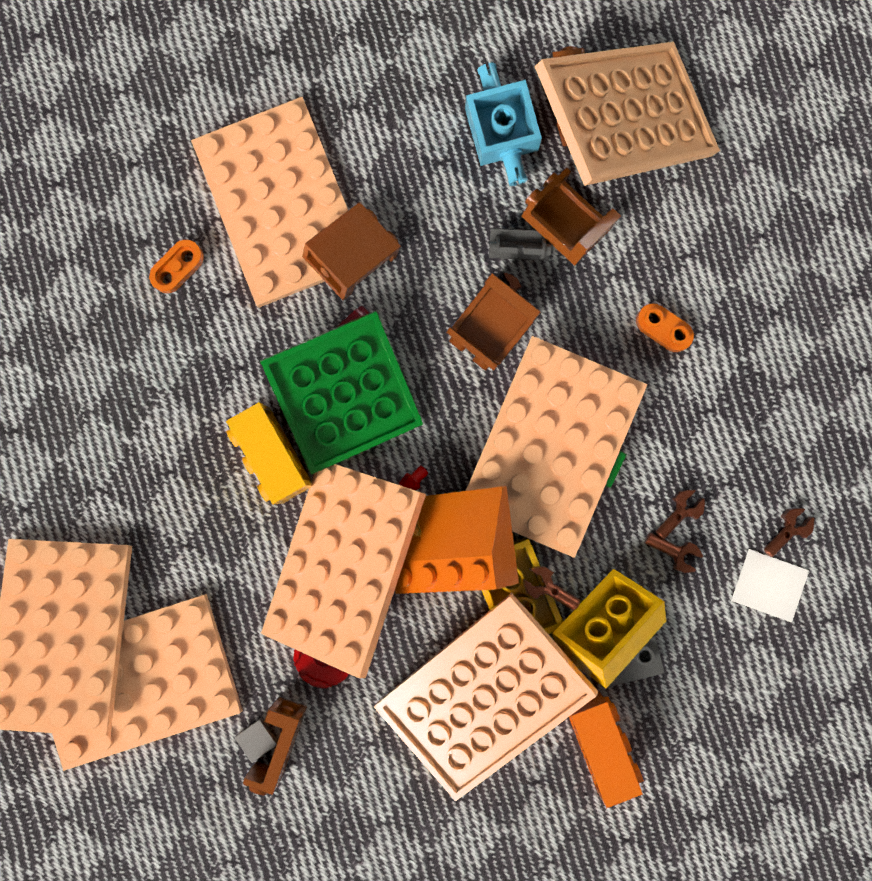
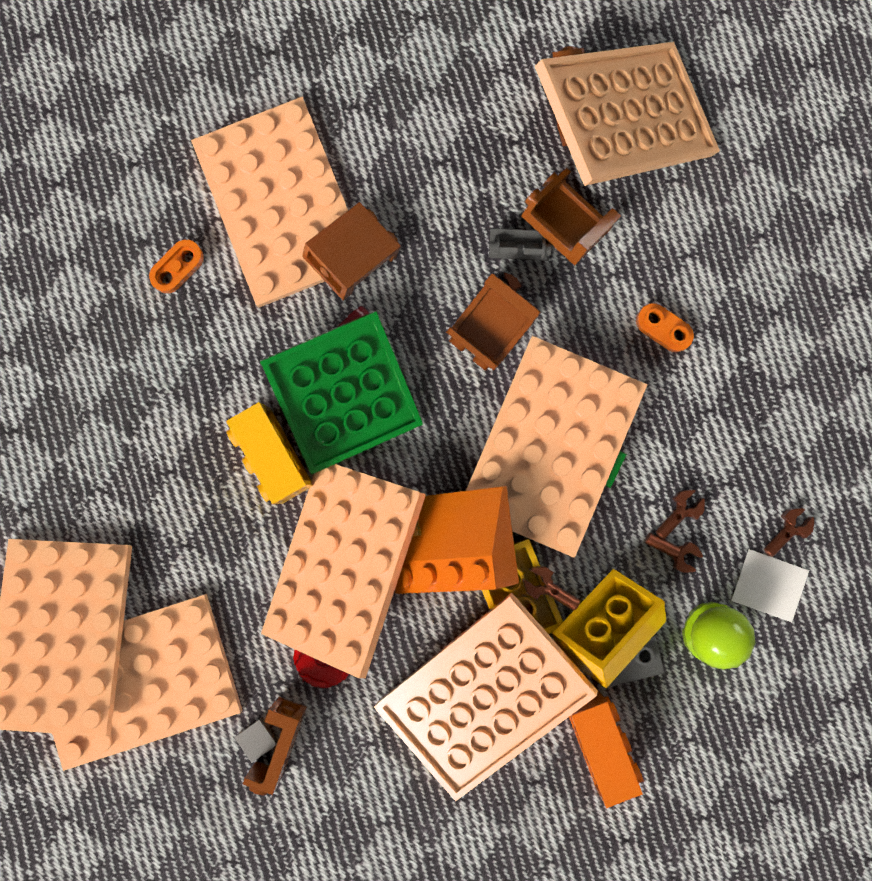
(412, 480): red bar -> none
(515, 109): medium azure brick -> none
(719, 635): none -> lime tile

